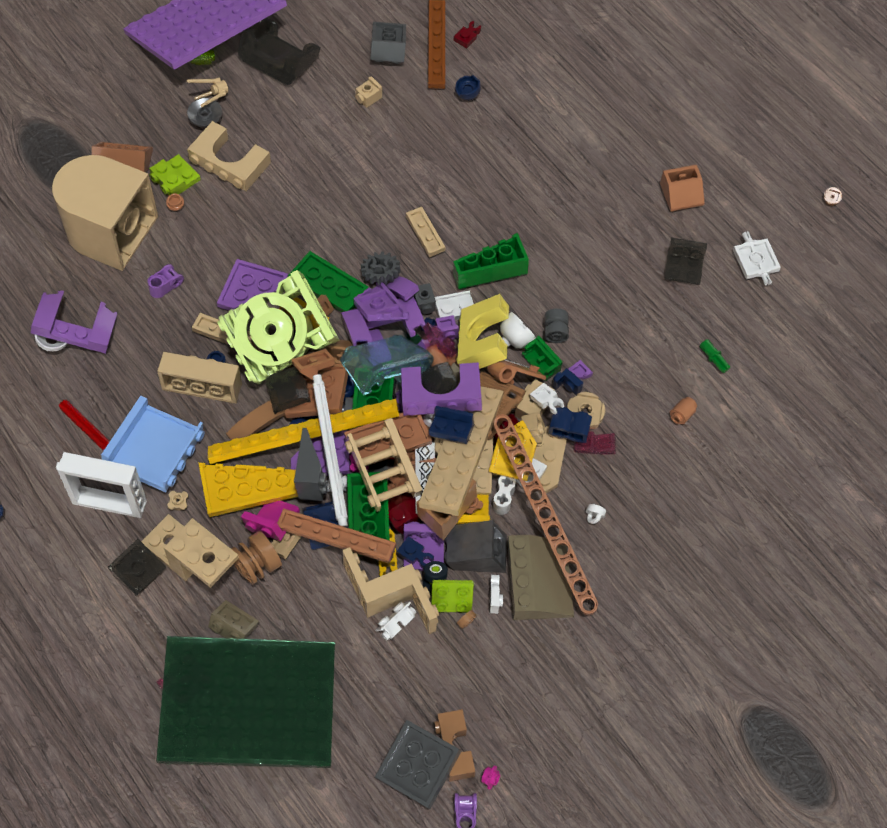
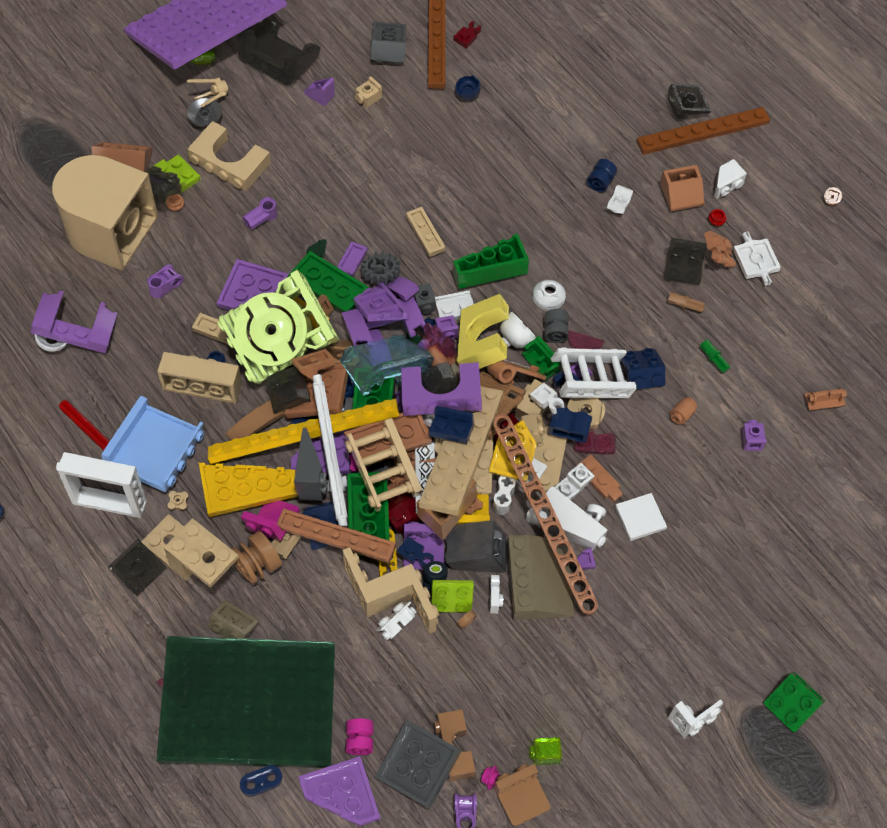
(163, 183): none -> clear smoke slope
(260, 213): none -> medium lavender piece
(261, 781): none -> dark blue plate
(318, 248): none -> clear green tile
(321, 90): none -> medium lavender slope
(342, 791): none -> medium lavender plate
(352, 258): none -> medium lavender tile
(359, 735): none -> dark pink wheel
(521, 795): none -> medium nougat bracket
(546, 300): none -> white piece
(546, 751): none -> clear neon green brick
(575, 481): none -> white slope
(576, 523): none -> white slope
(582, 341): none -> clear pink tile
(586, 560): none -> medium lavender tile
(587, 387): none -> white fence
(601, 175): none -> dark blue wheel
(602, 481): none -> nougat hinge
(620, 199): none -> white bracket
(640, 517): none -> white tile
(644, 368): none -> dark blue bracket
(685, 301): none -> medium nougat axle
(685, 722): none -> white bracket
(687, 100): none -> clear smoke slope
(703, 130): none -> dark orange plate
(717, 217): none -> red plate
(720, 249): none -> nougat plate
(728, 178): none -> white slope
(753, 436): none -> medium lavender brick
(794, 701): none -> green bracket
(825, 399): none -> nougat hinge

